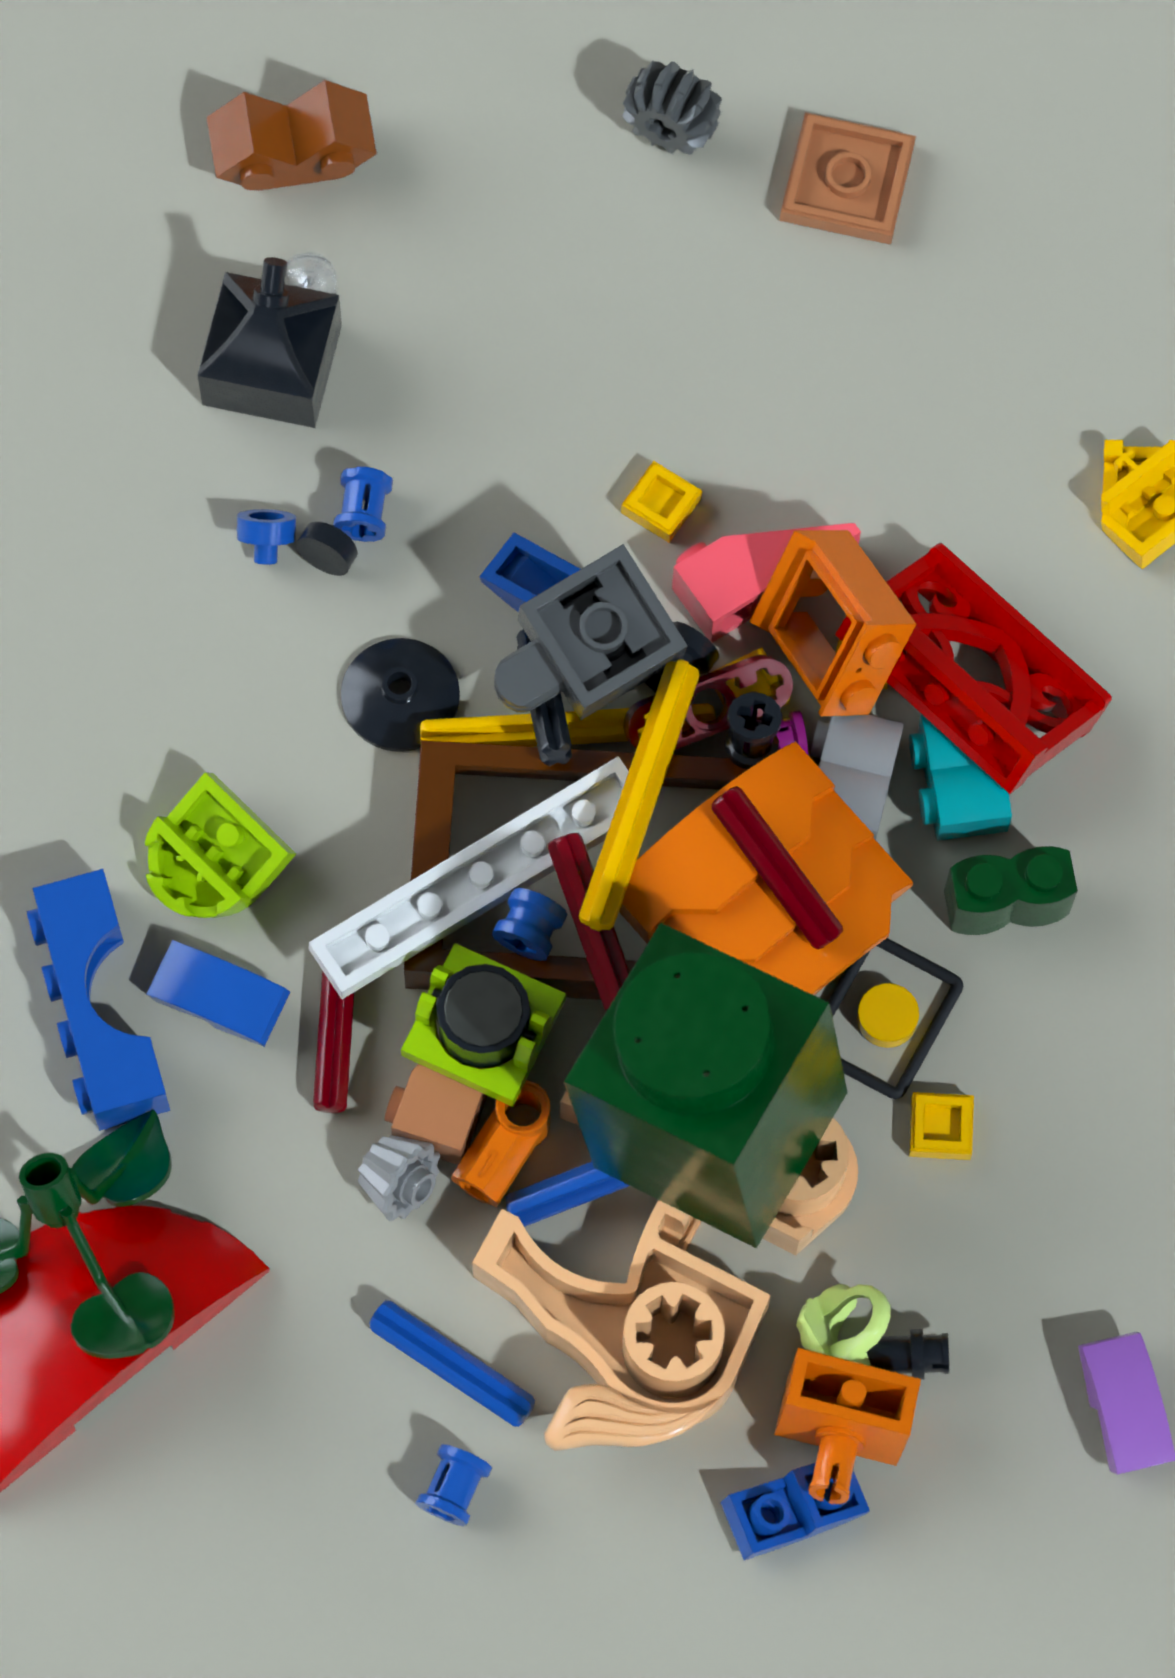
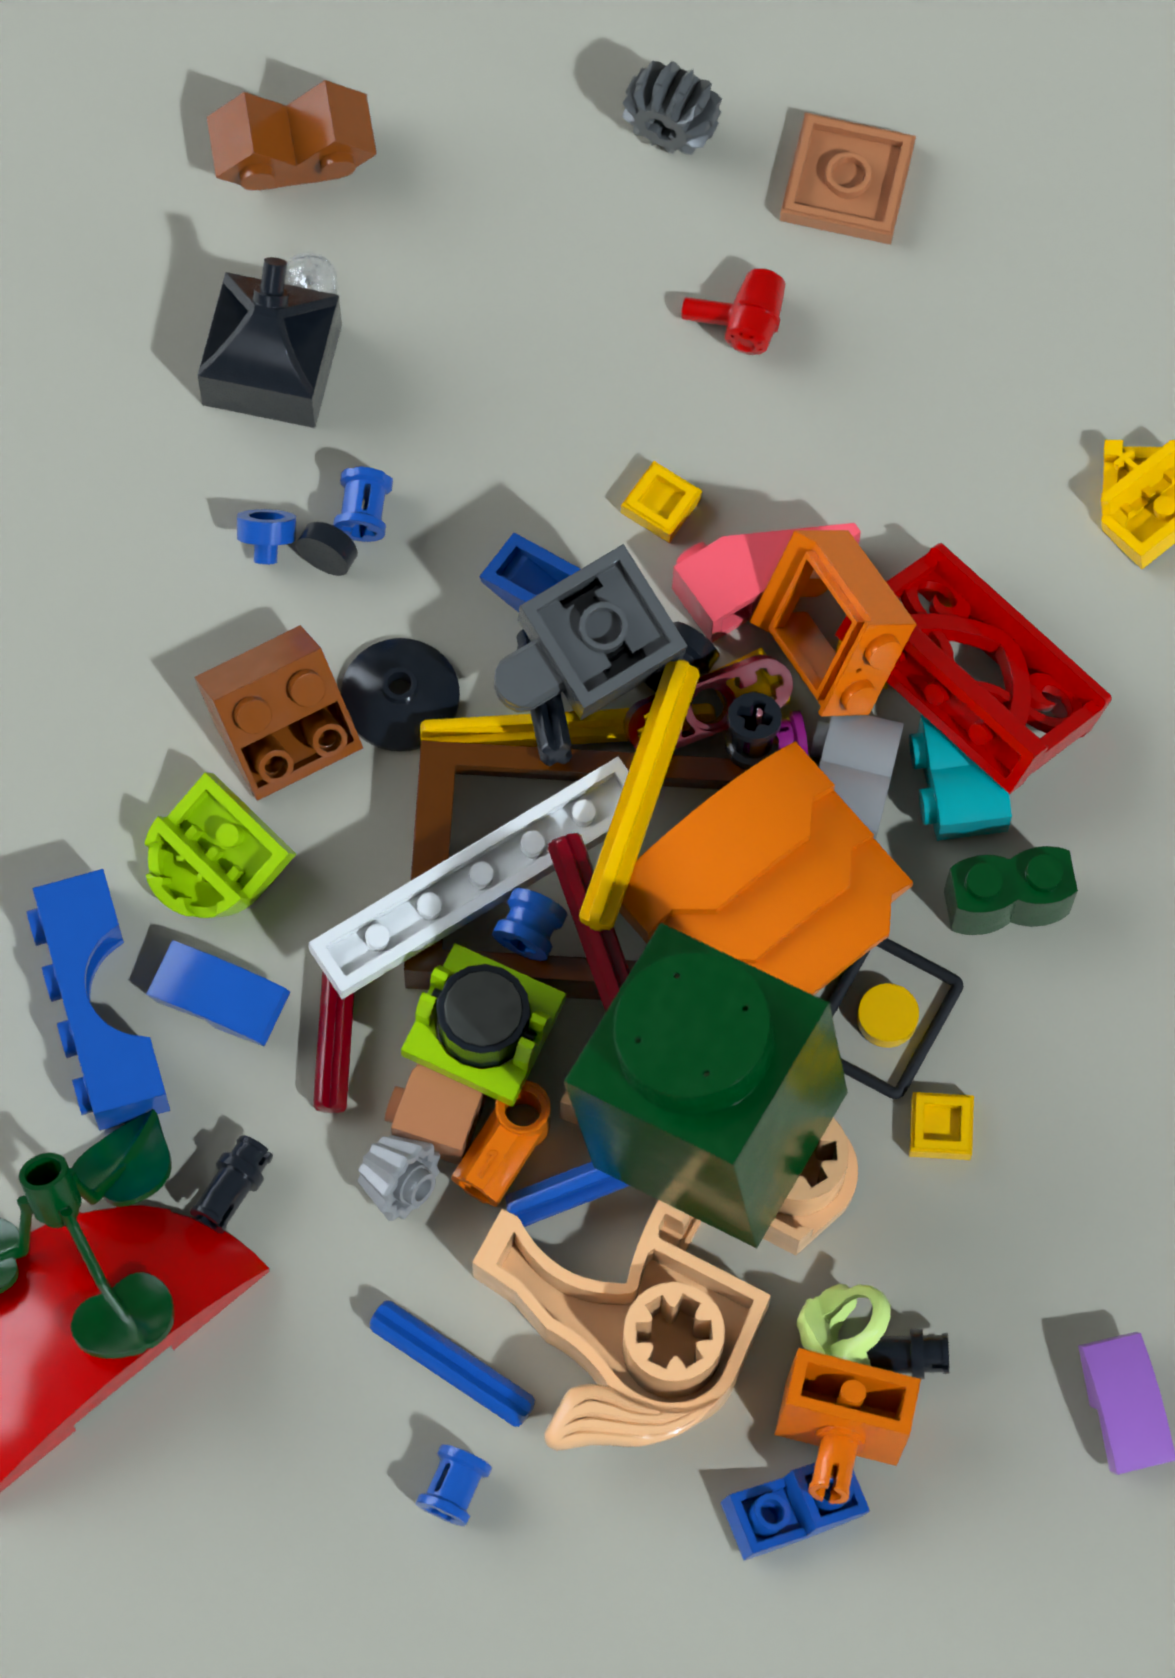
(235, 1177): none -> black pin
(279, 712): none -> dark orange slope
(750, 318): none -> red piece
(777, 867): dark red axle -> none

